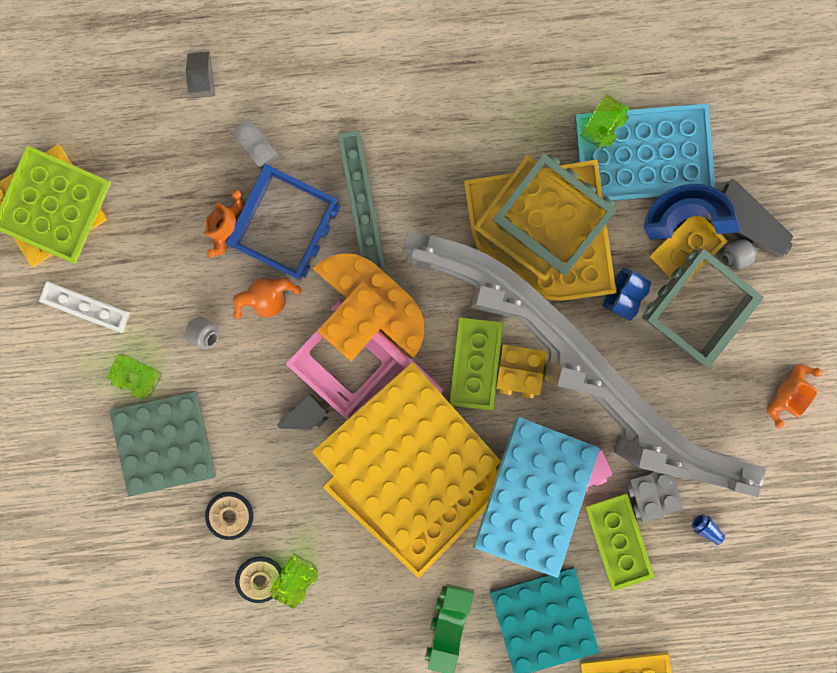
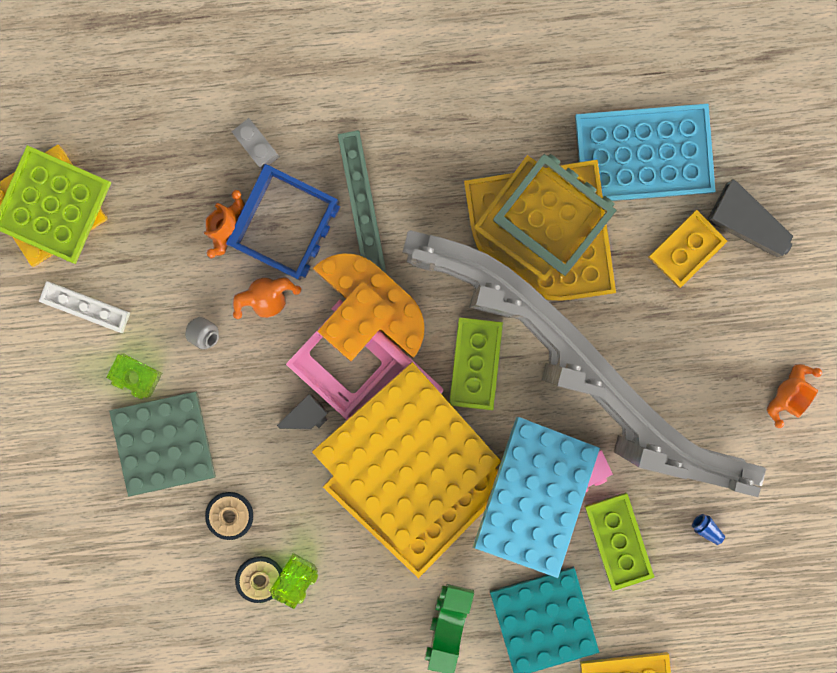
(199, 75): dark grey slope -> none
(520, 371): yellow plate -> none
(604, 122): clear neon green brick -> none
(630, 291): blue brick -> none
(653, 495): light grey plate -> none
(687, 202): blue brick -> none
(728, 328): sand green window -> none
(739, 253): light grey head -> none

